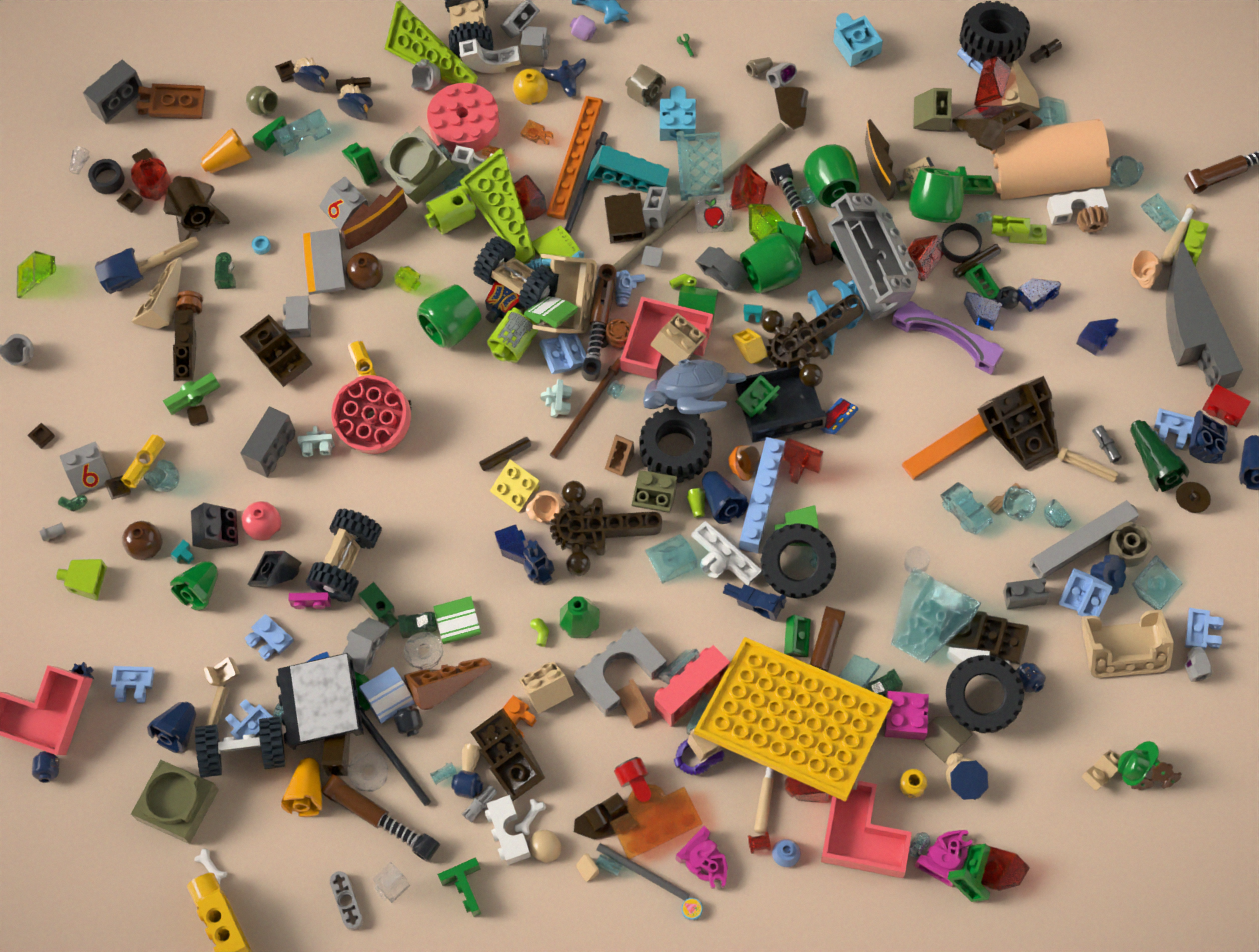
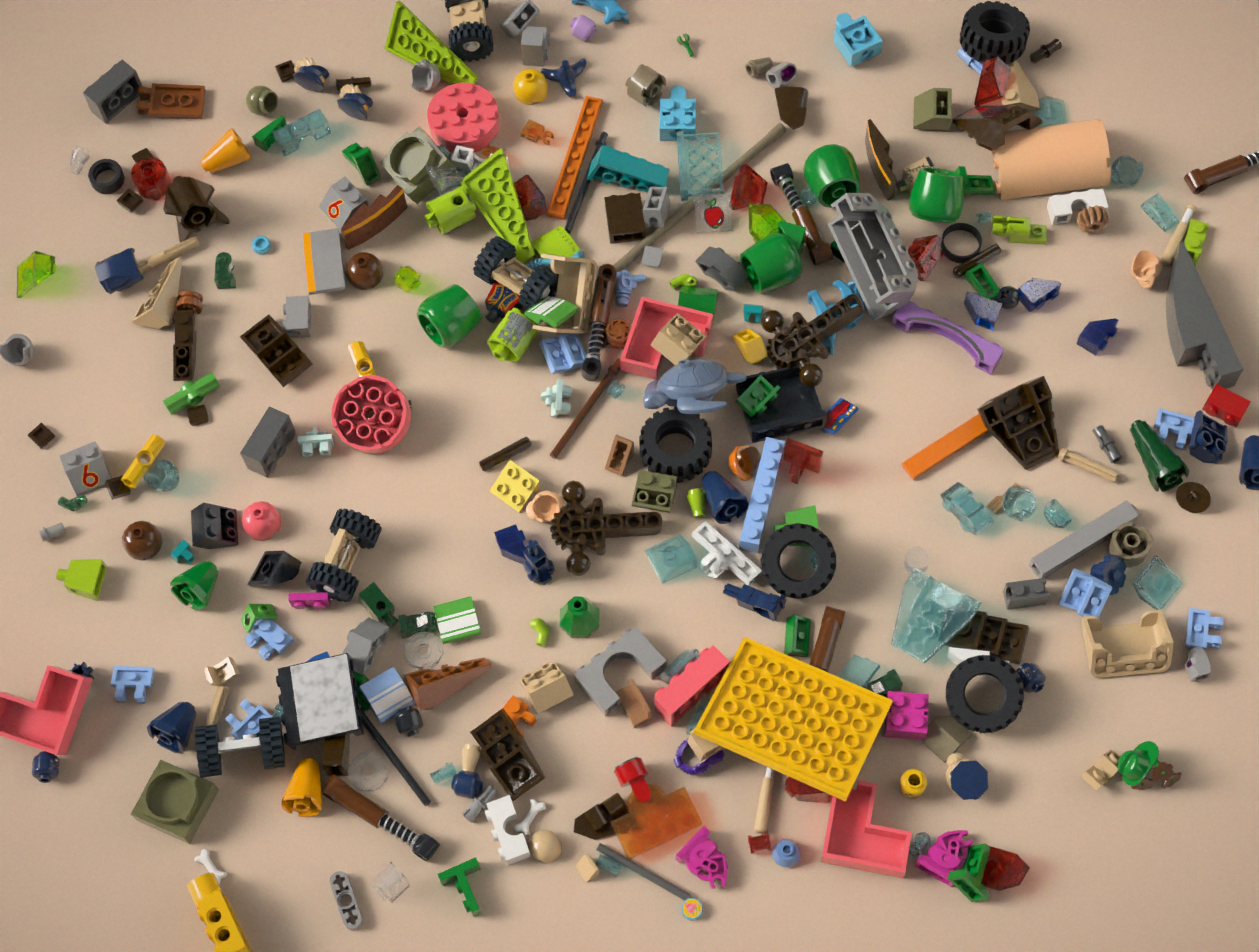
(257, 611): none -> bright green bracket
(444, 178): none -> clear slope
(487, 60): white arch -> none

